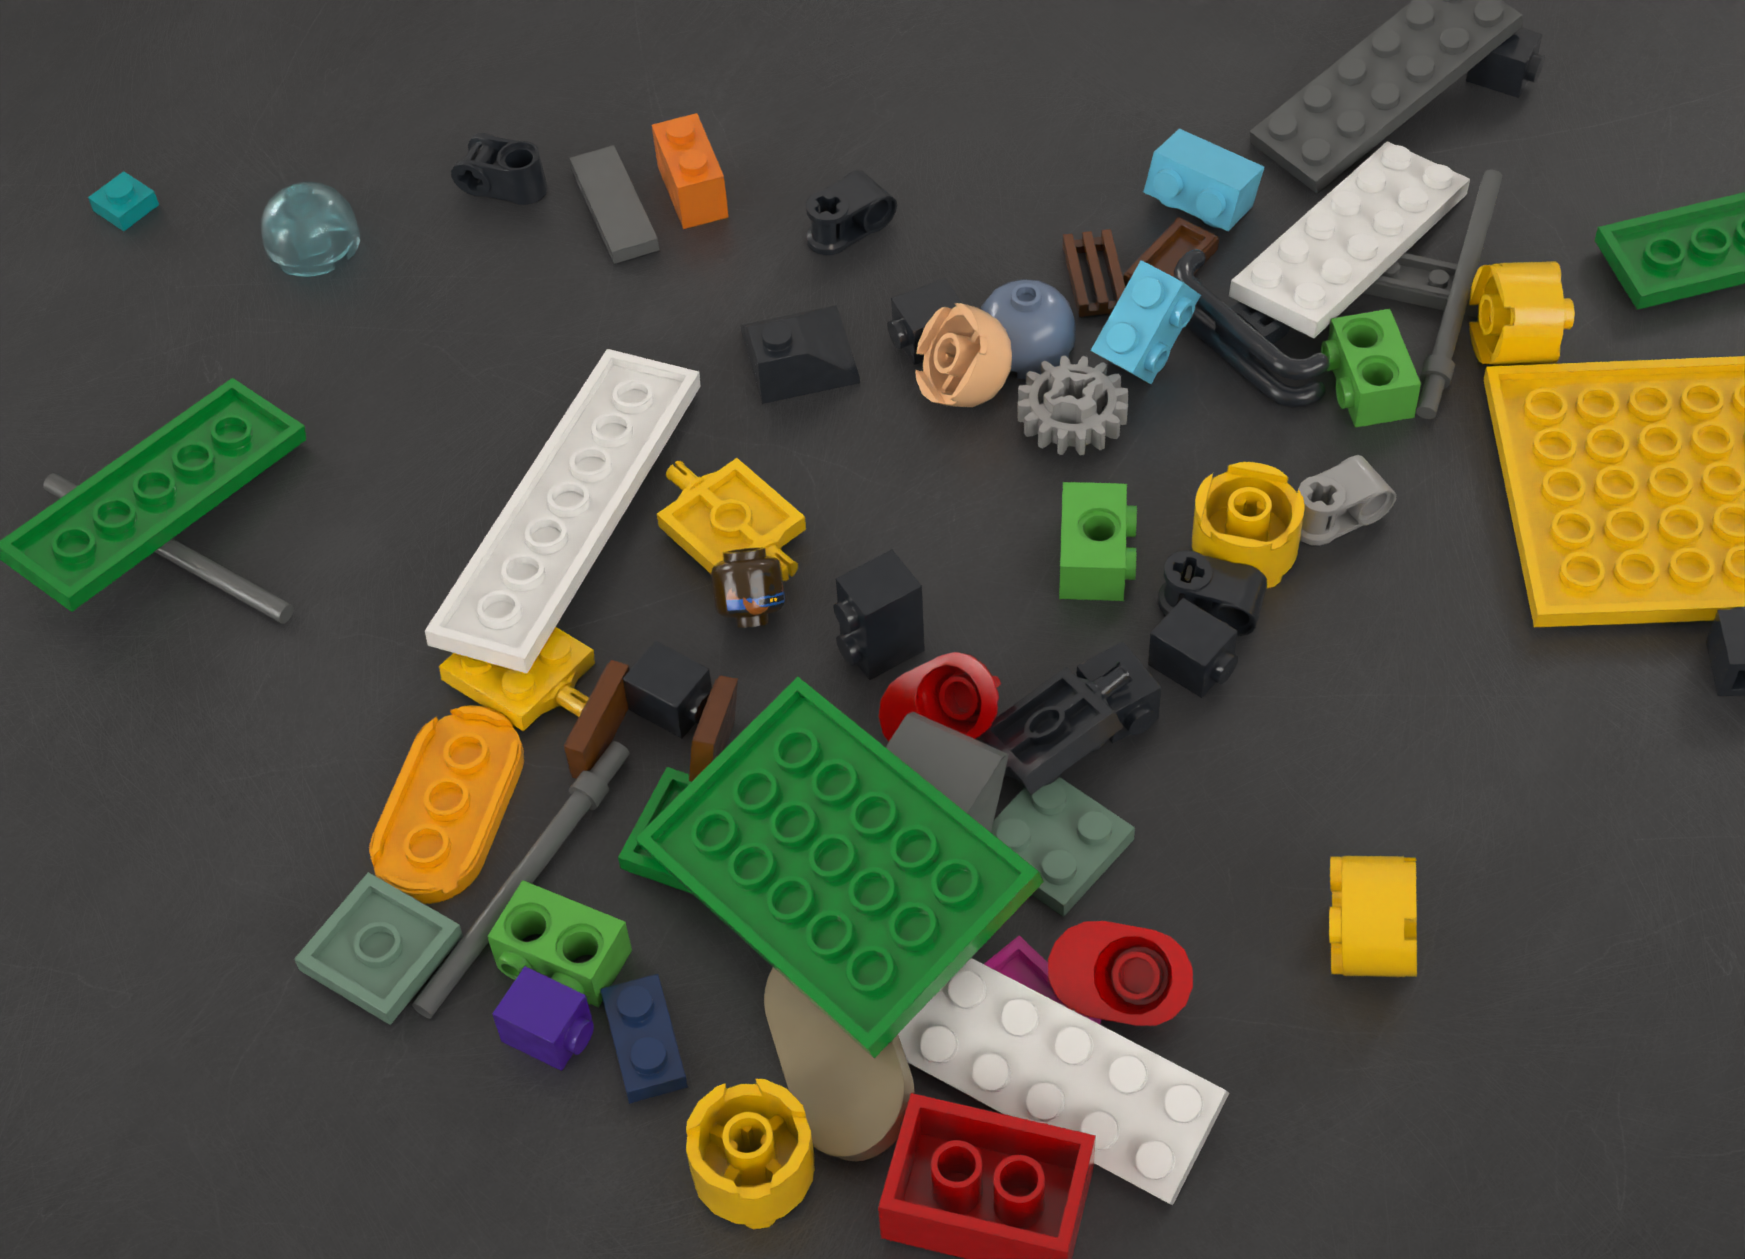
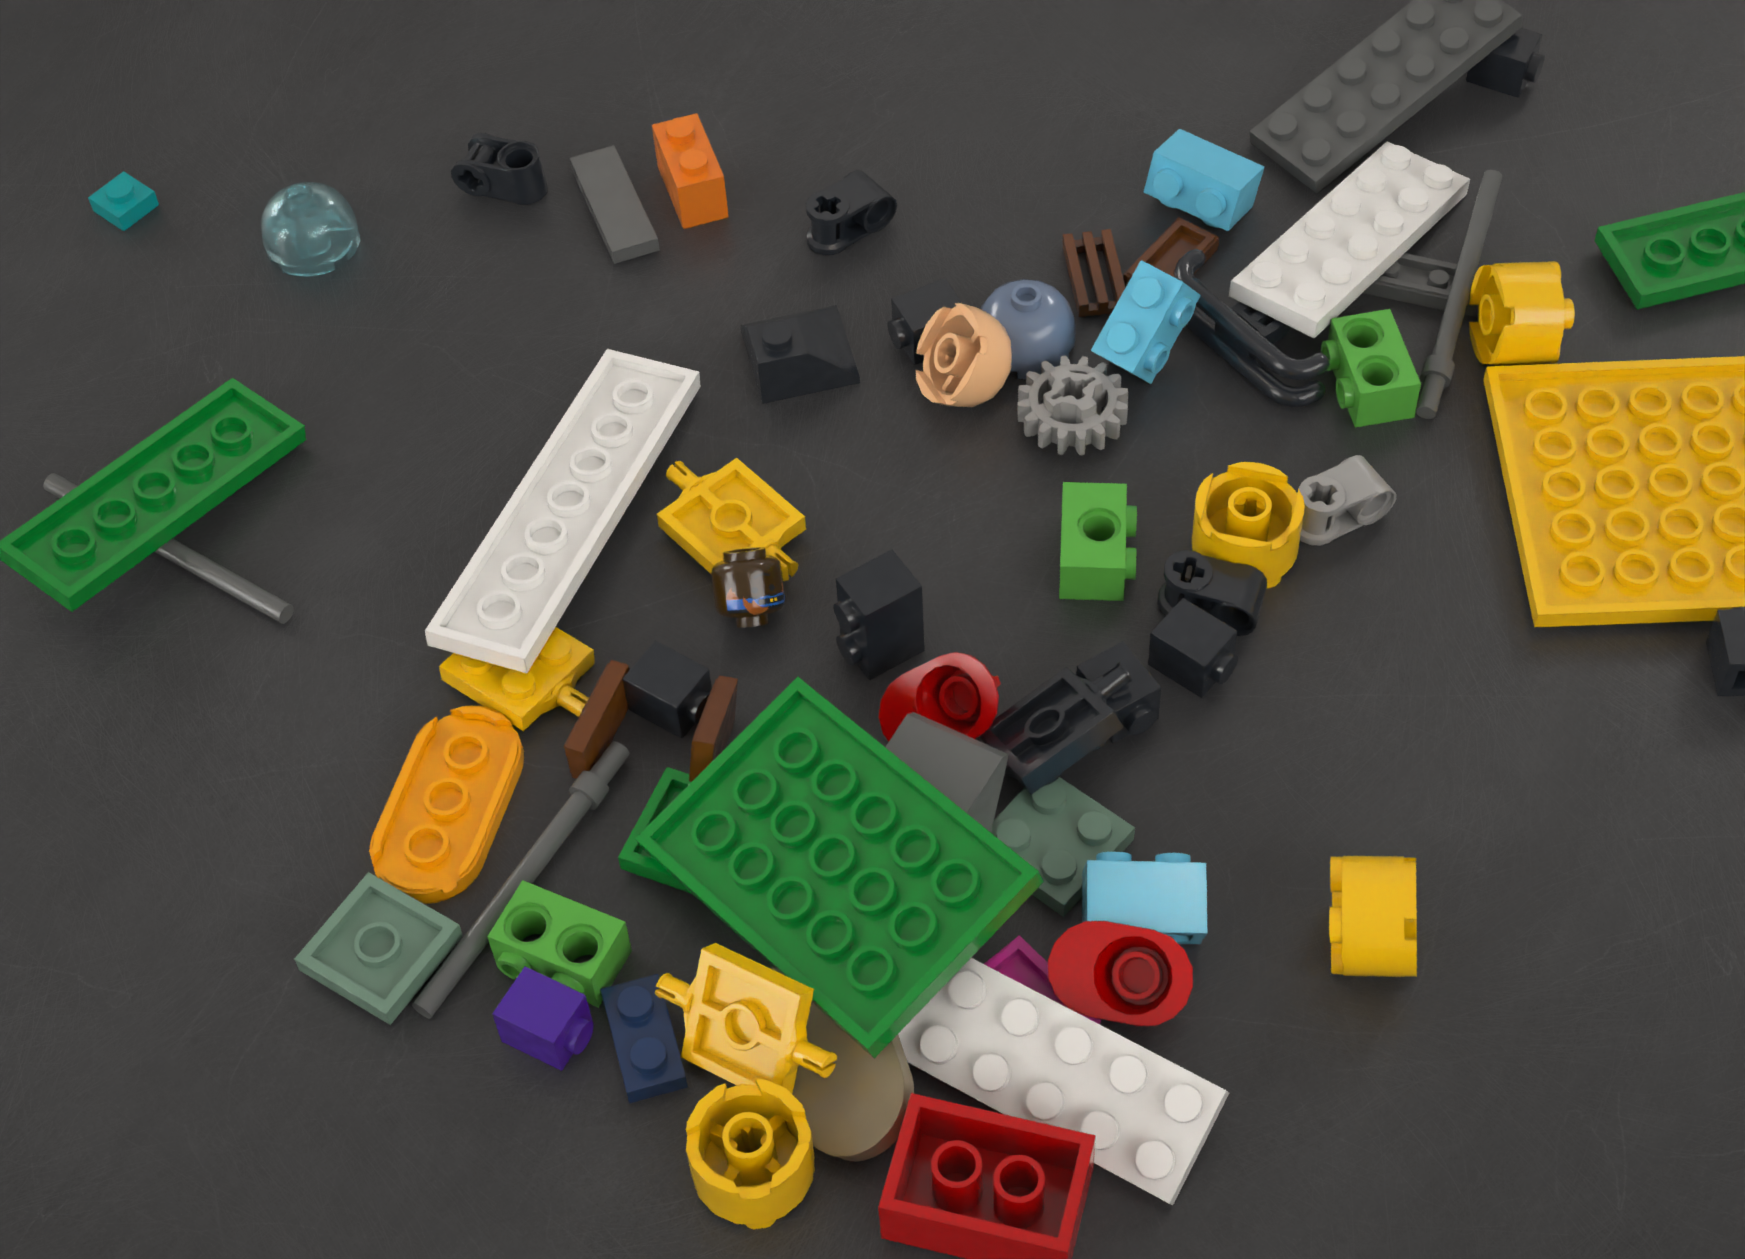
(745, 1020): none -> yellow plate
(1148, 894): none -> medium azure brick

